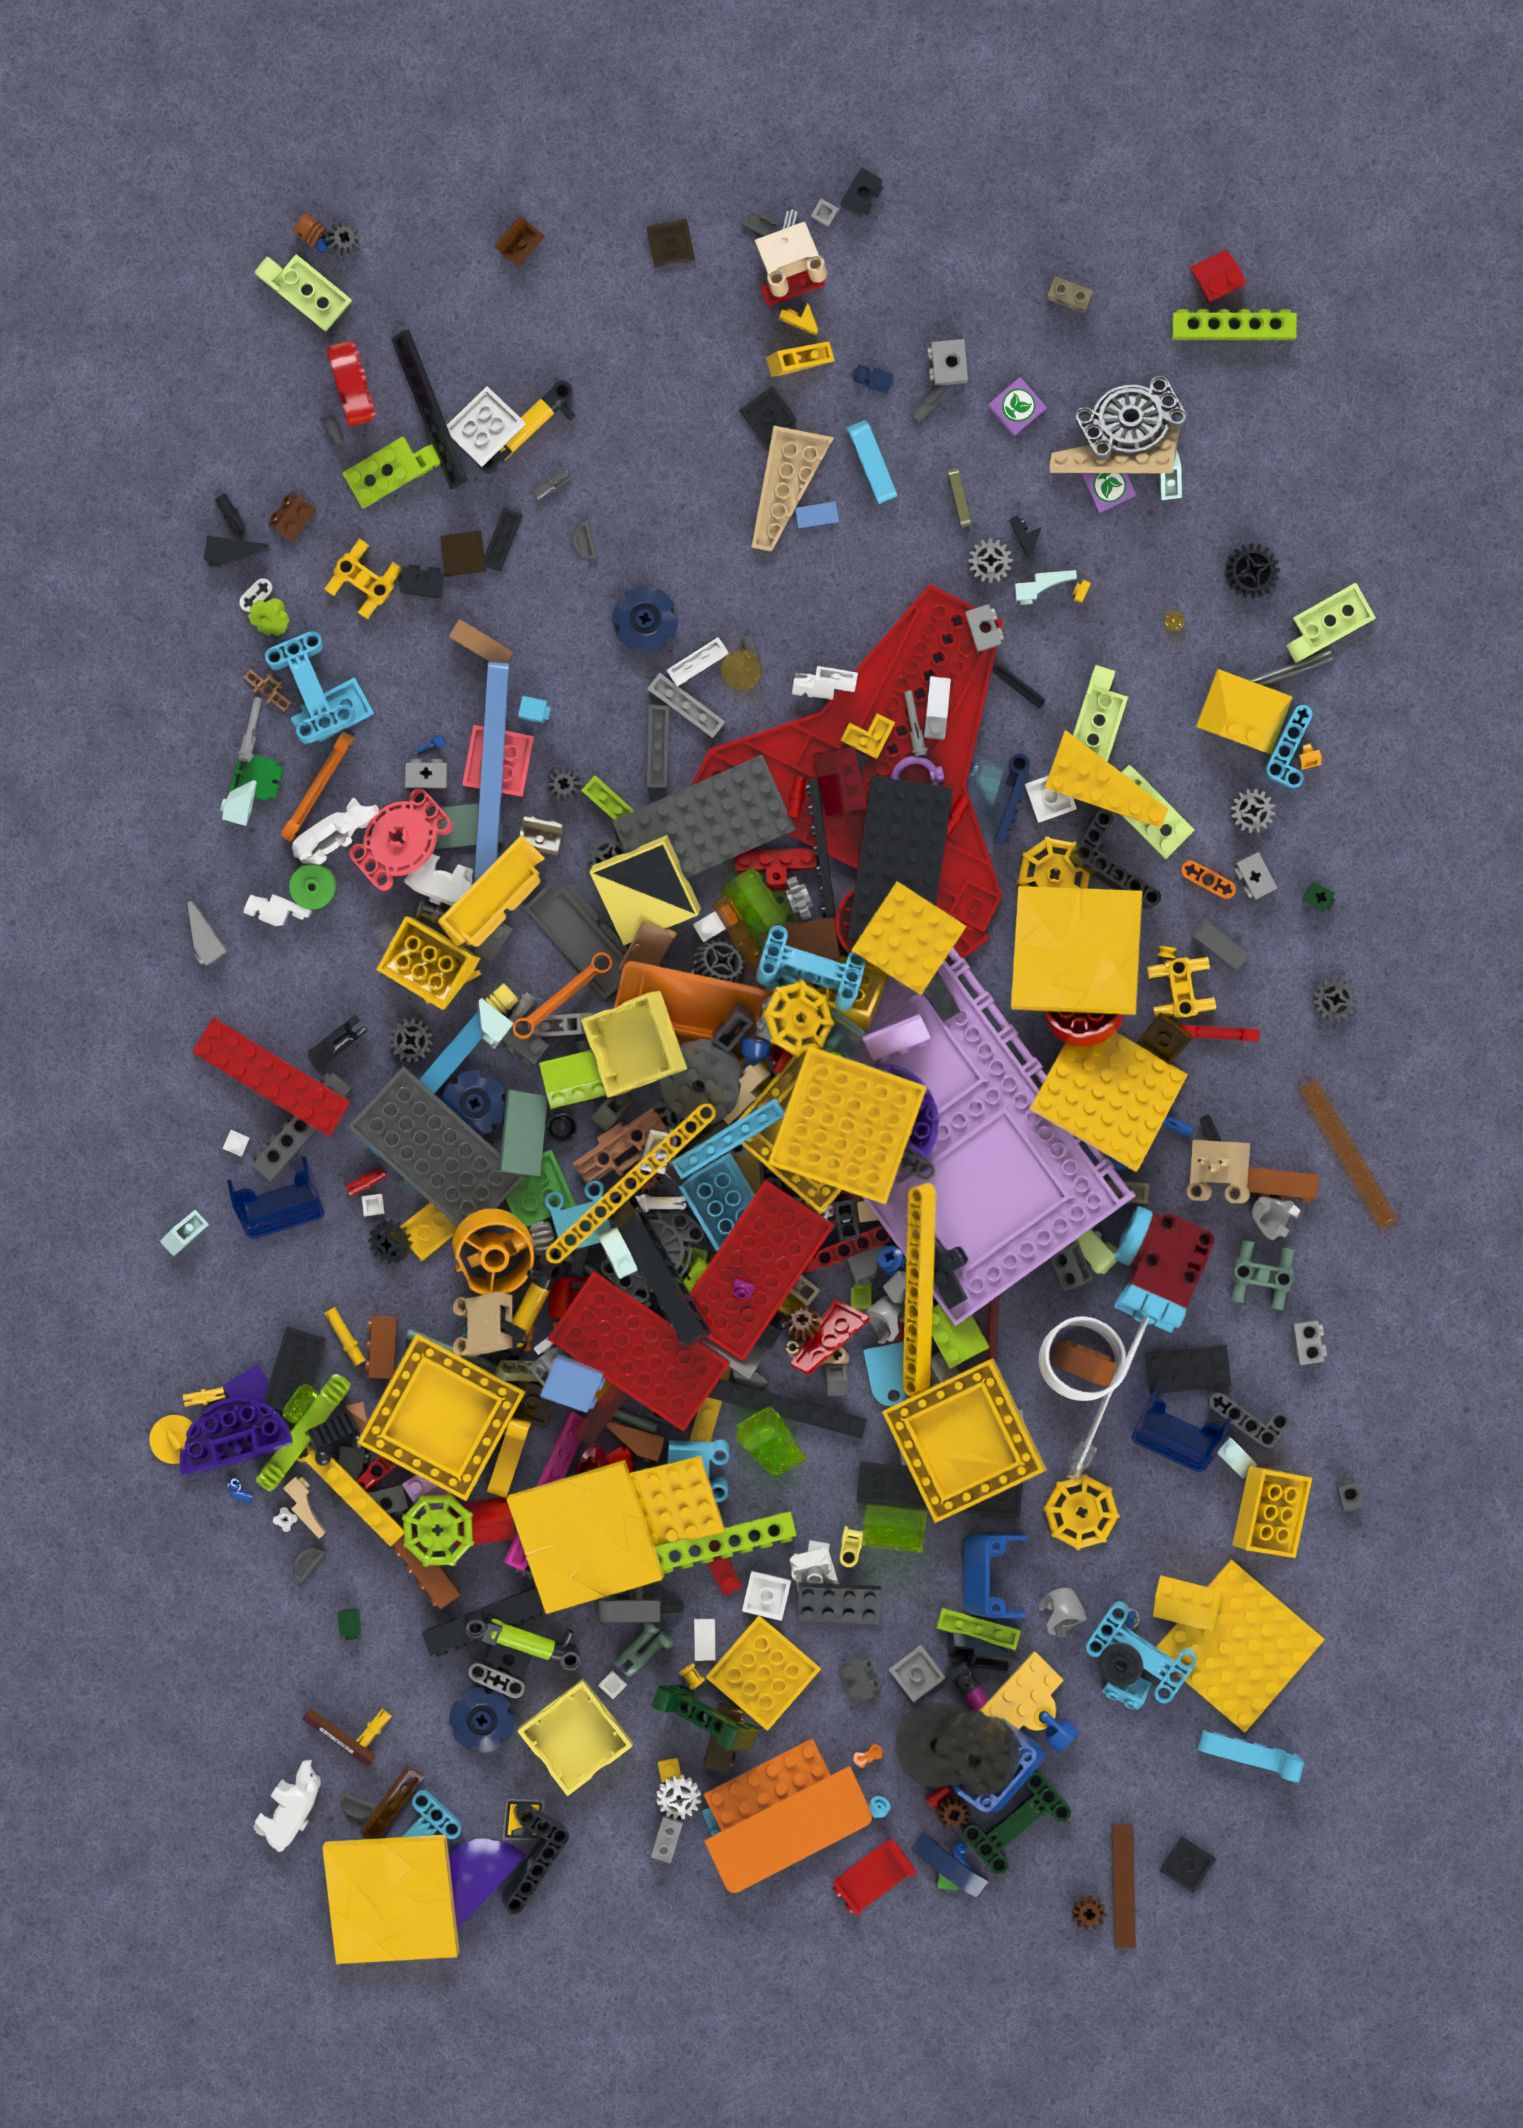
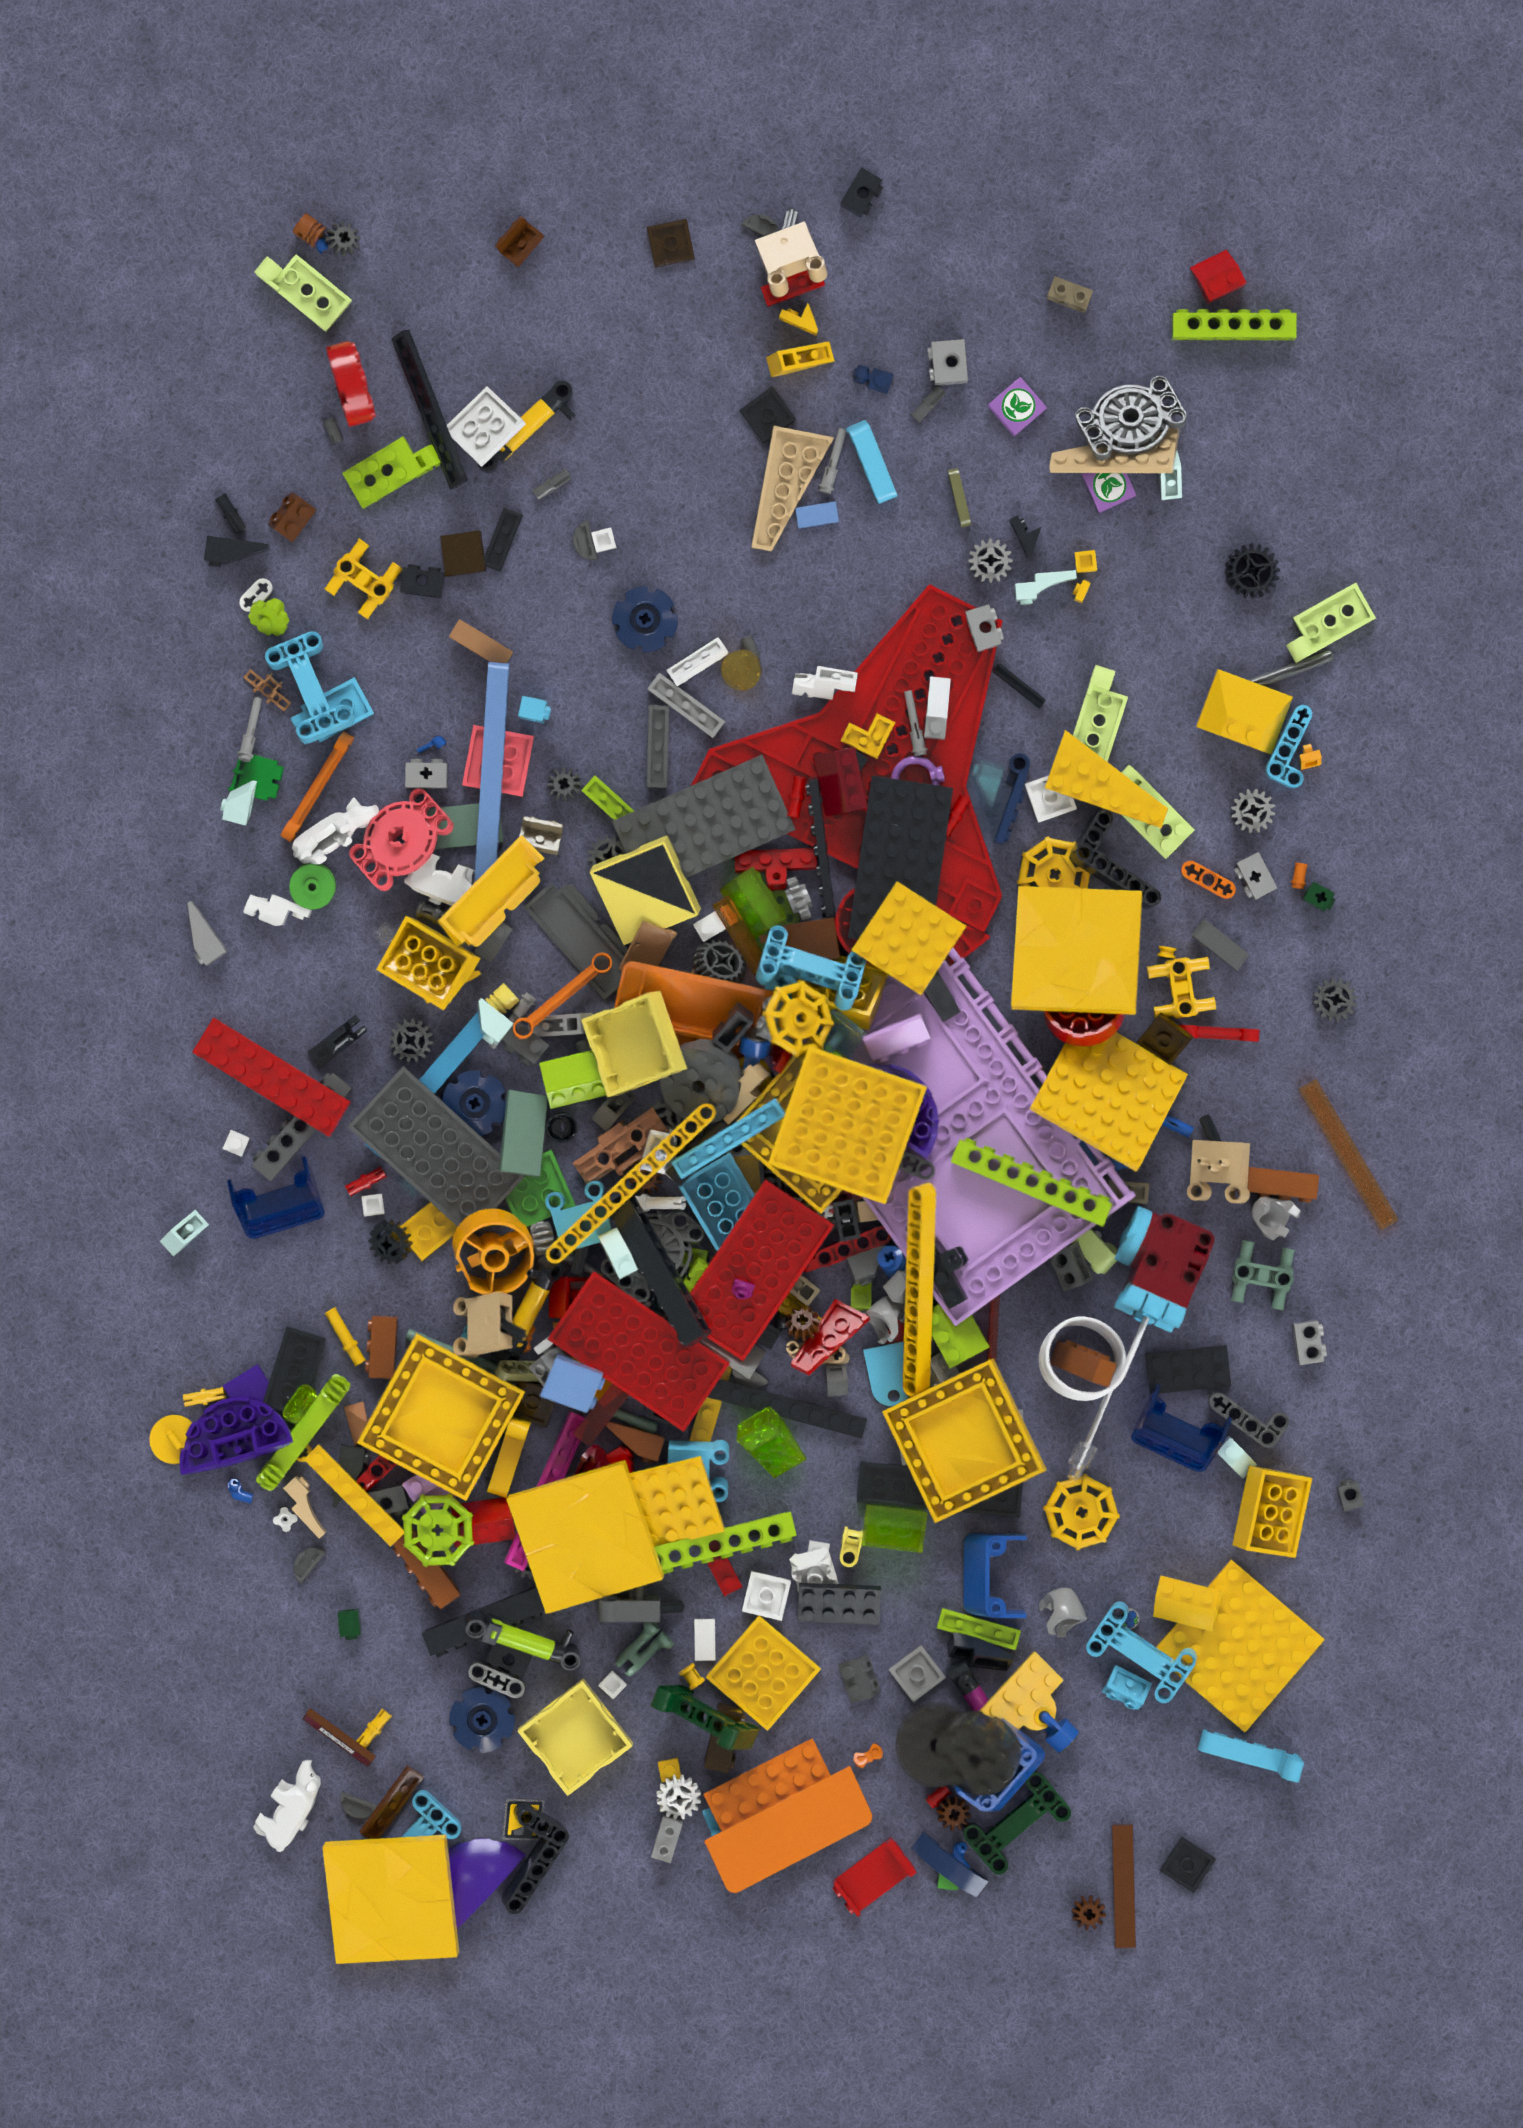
(332, 1431): black gear -> none
(603, 540): none -> white plate
(824, 212): light grey plate -> none
(830, 472): none -> light grey pin
(879, 1806): medium azure tile -> none
(962, 1158): none -> lime brick
(1085, 561): none -> yellow plate
(1123, 1652): black wheel -> none
(1174, 621): clear yellow tile -> none
(1299, 876): none -> orange pin

